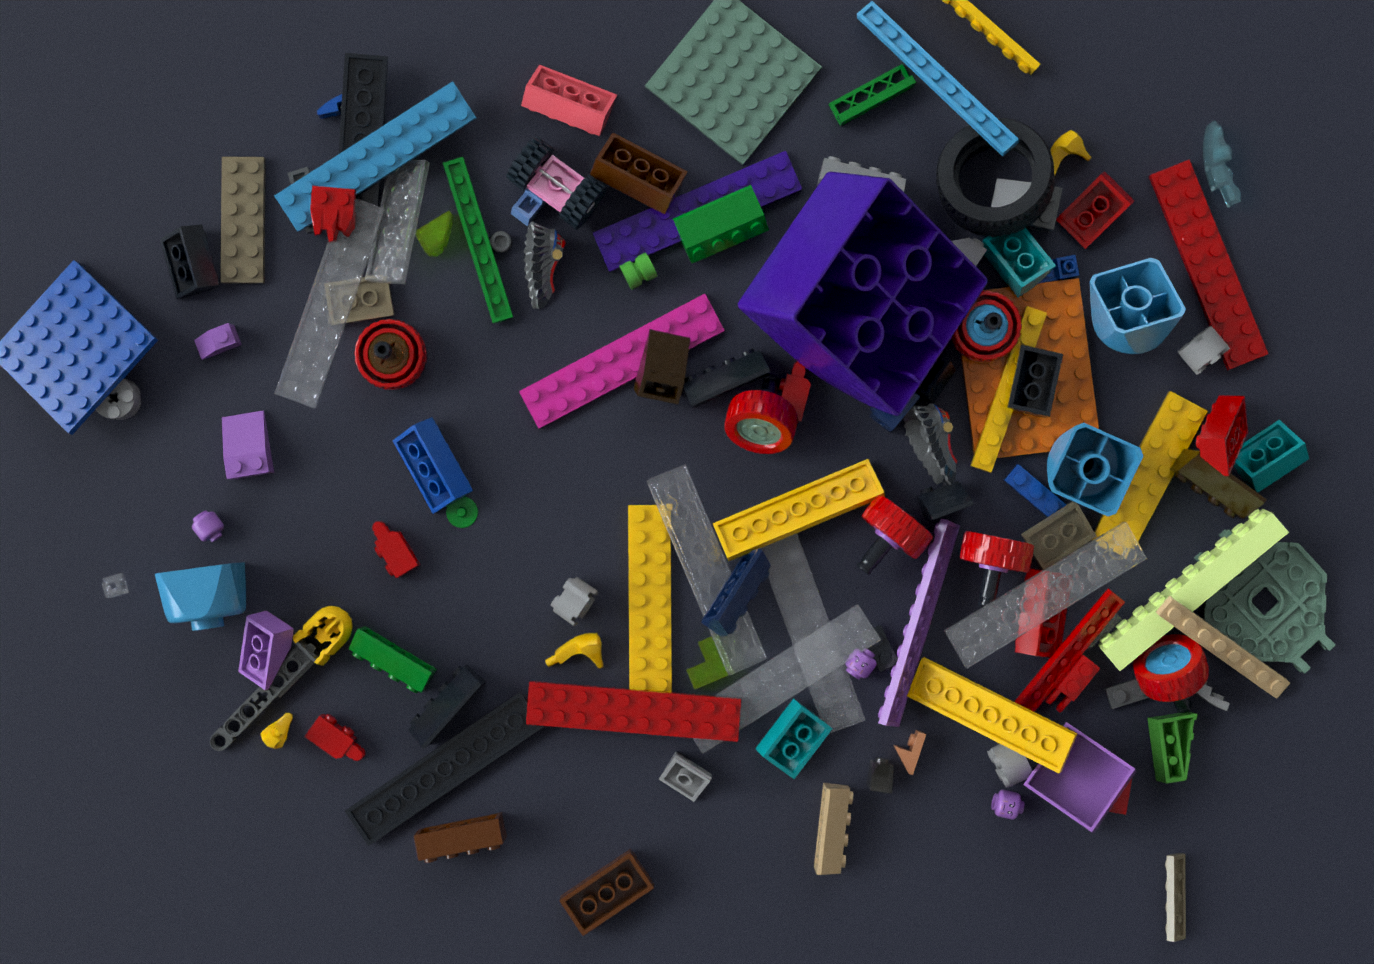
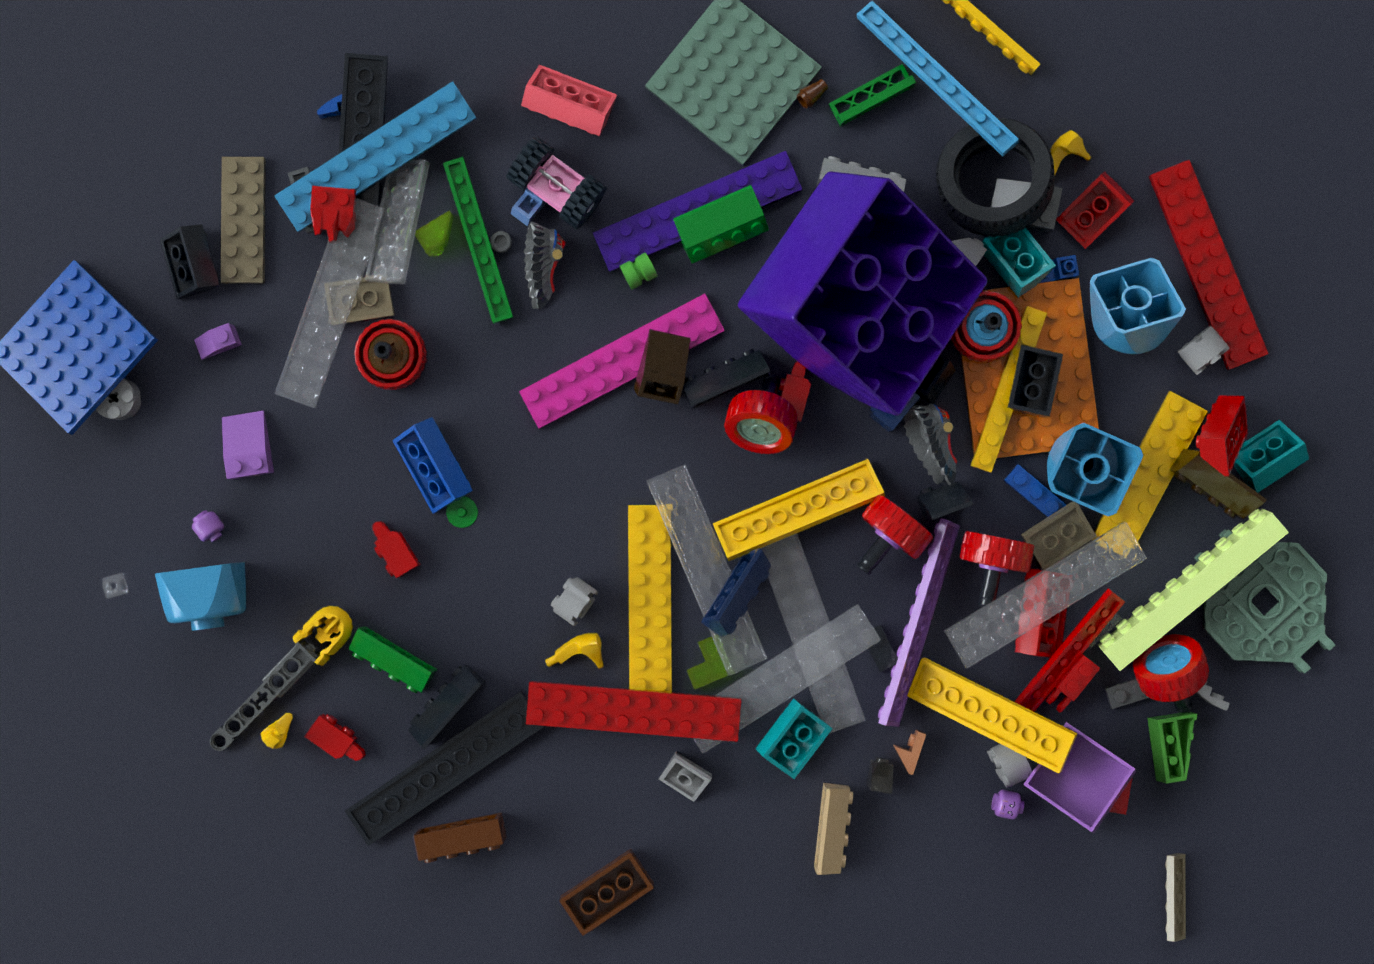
(264, 647): medium lavender slope -> none
(638, 173): reddish brown brick -> none
(809, 95): none -> reddish brown cone
(861, 665): medium lavender head -> none
(1215, 156): clear light blue slope -> none
(1222, 647): tan plate -> none

